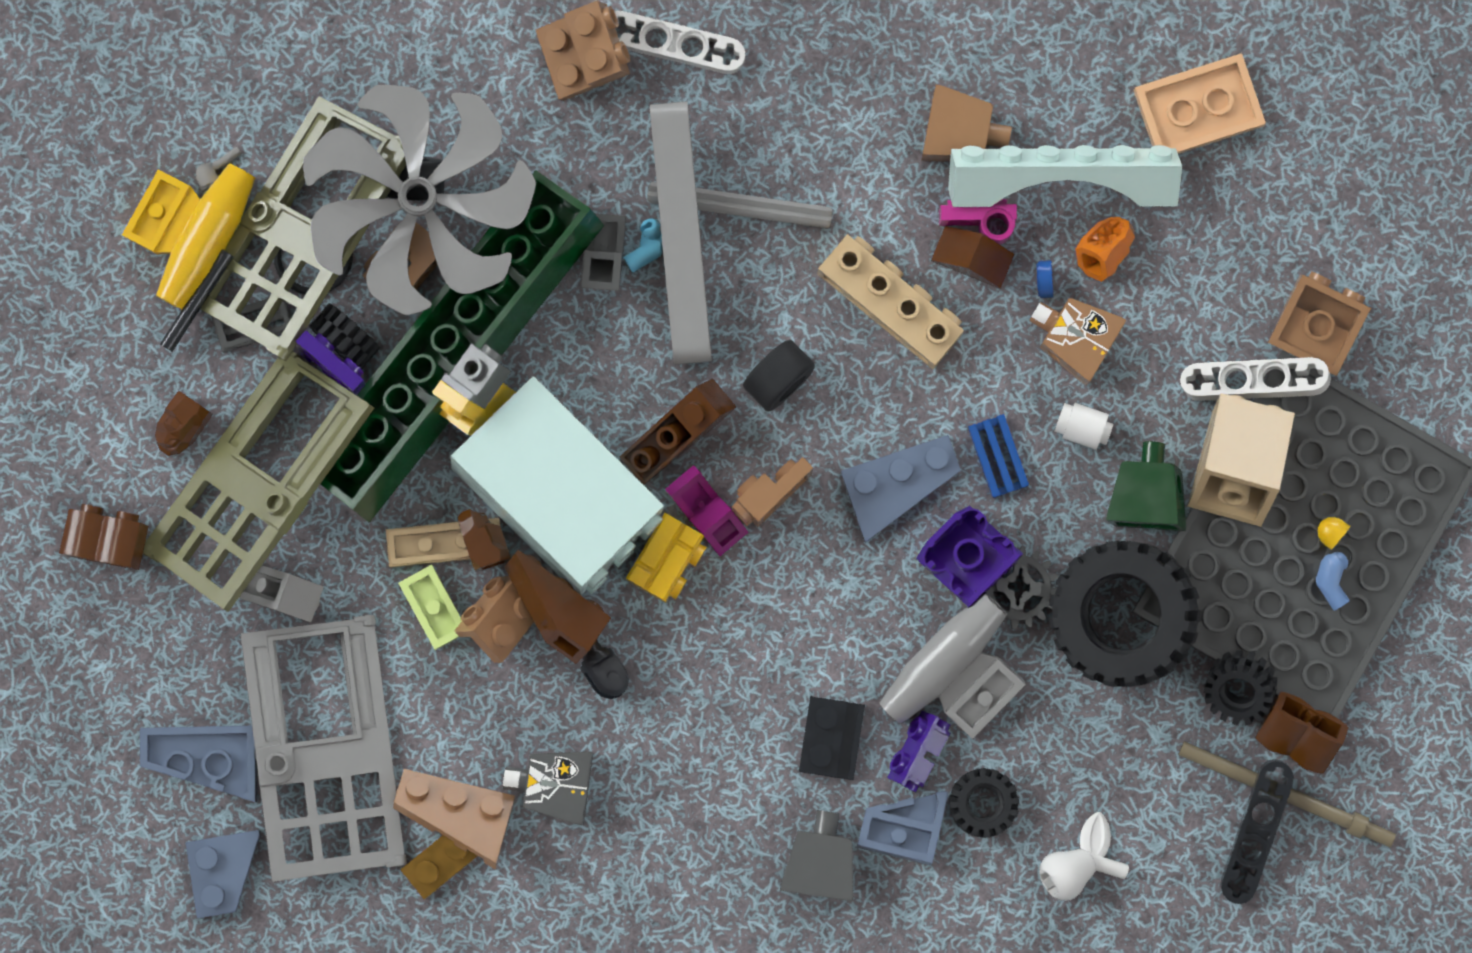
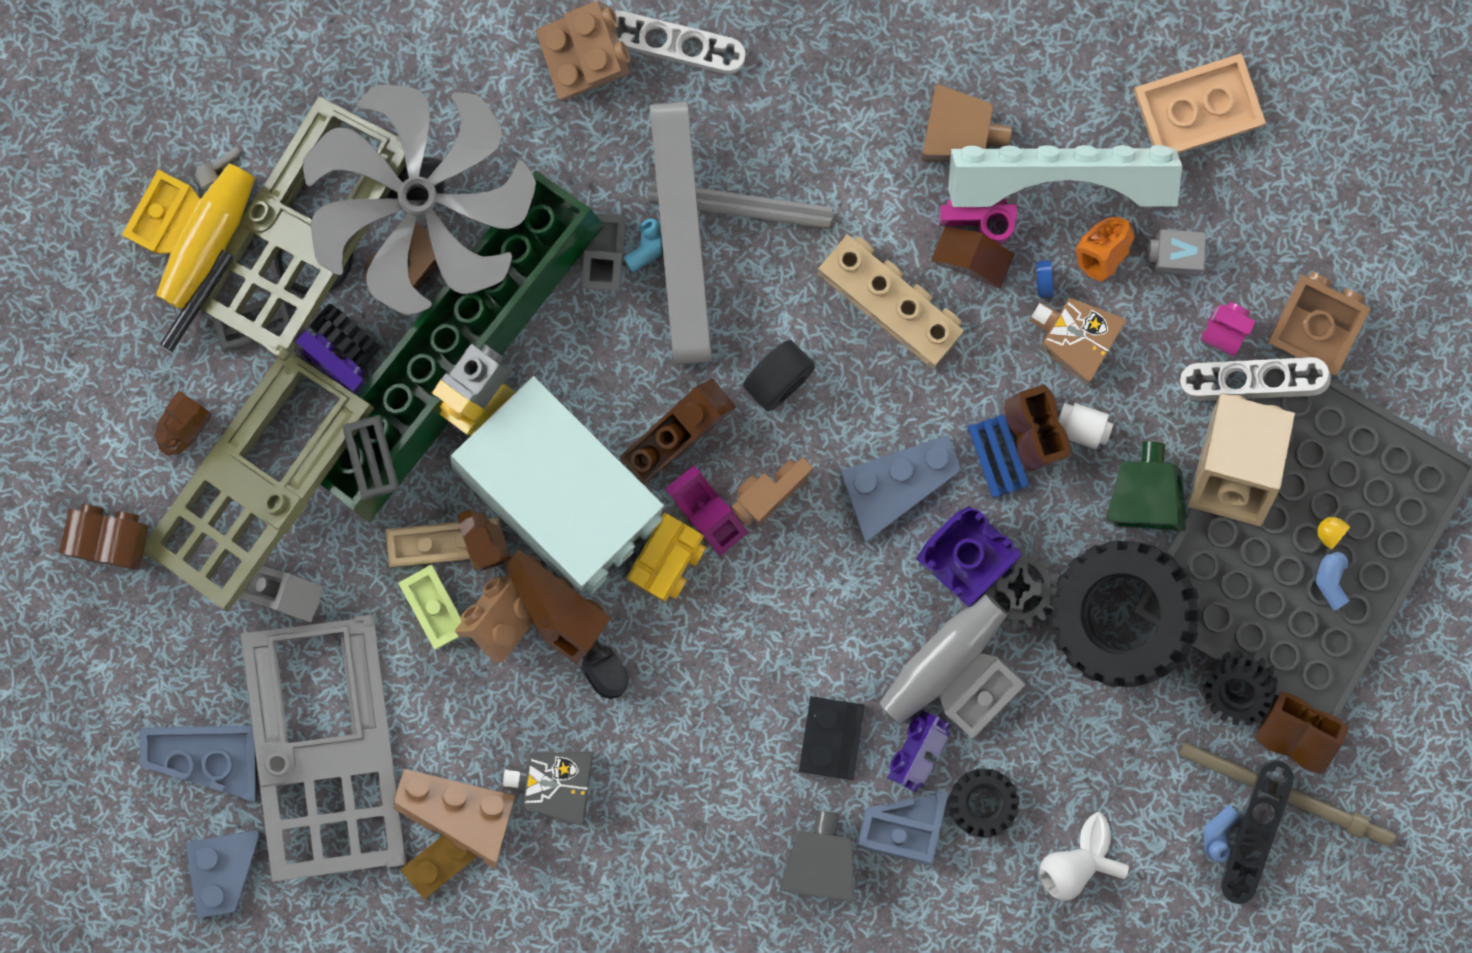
(379, 488): none -> dark grey tile
(1039, 434): none -> reddish brown brick
(1178, 252): none -> light grey brick
(1216, 834): none -> medium blue arm
(1228, 328): none -> dark pink plate

